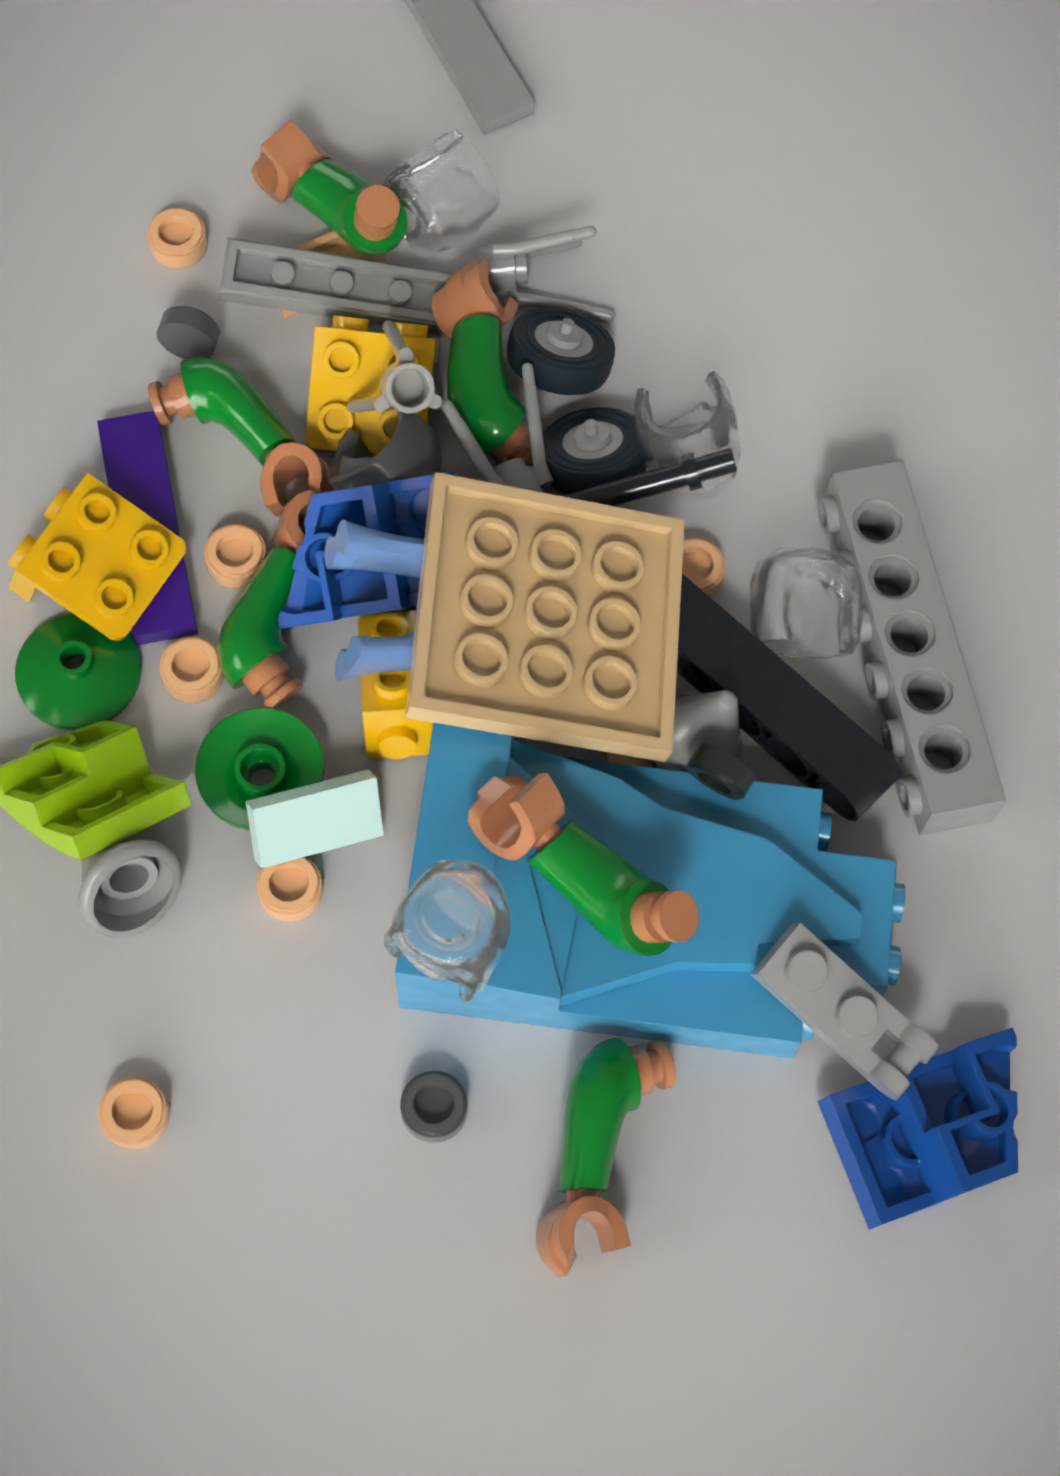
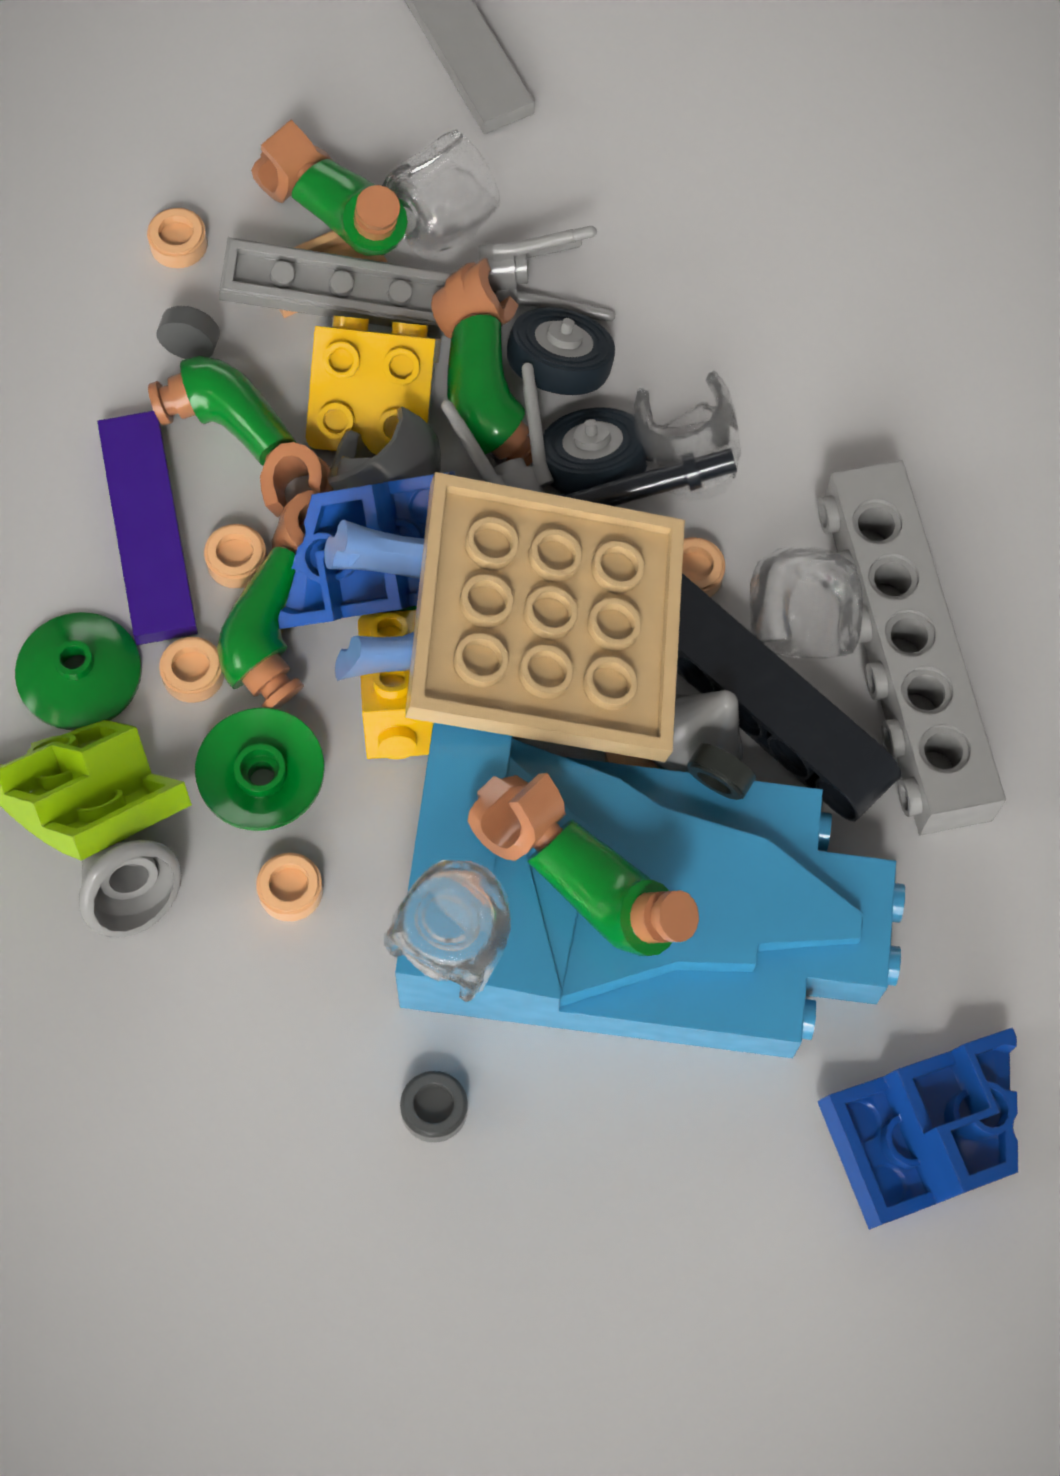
(97, 558): yellow bracket -> none
(134, 1113): light nougat tile -> none
(314, 818): light aqua tile -> none
(402, 384): light grey plant -> none
(598, 1099): piece -> none
(843, 1009): light grey plate -> none

